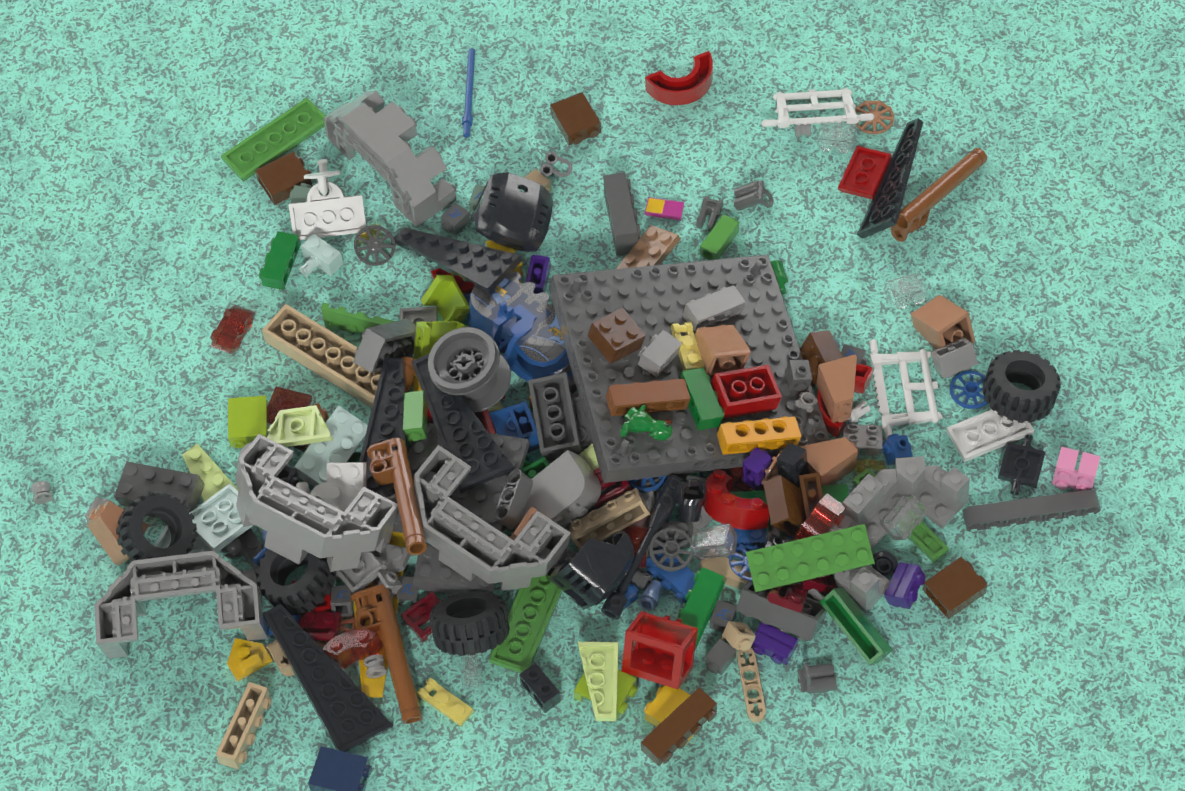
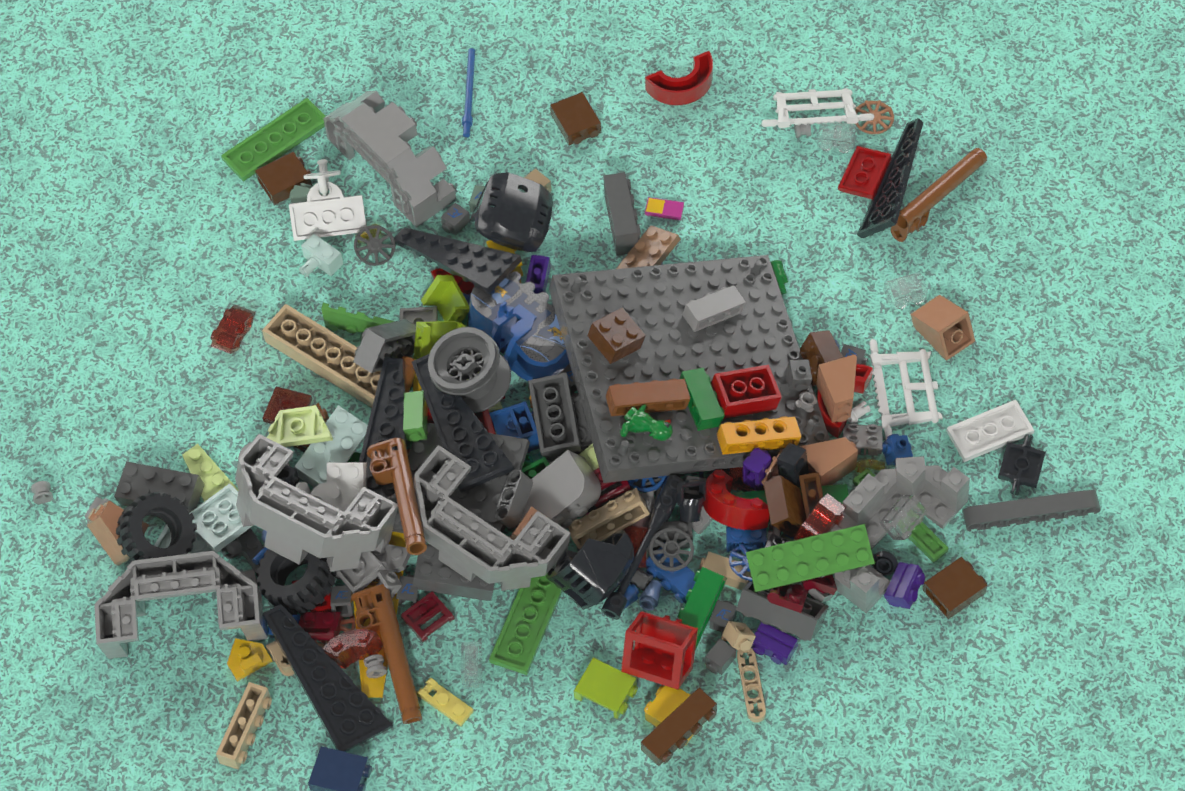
(246, 419): lime panel -> none
(280, 260): green brick -> none
(469, 623): black tyre -> none
(540, 687): black brick -> none
(551, 158): dark grey piece -> none
(601, 675): yellowish green wing -> none
(659, 353): light grey brick -> none
(689, 351): light yellow plate -> none
(712, 208): dark grey piece -> none
(714, 541): clear brick -> none
(719, 238): bright green brick -> none
(721, 349): nougat slope -> none
(752, 194): dark grey piece -> none
(817, 678): dark grey piece -> none
(856, 626): green brick -> none
(954, 358): light grey brick -> none
(970, 389): blue wheel -> none
(1015, 402): black tyre -> none
(1079, 480): bright pink piece -> none

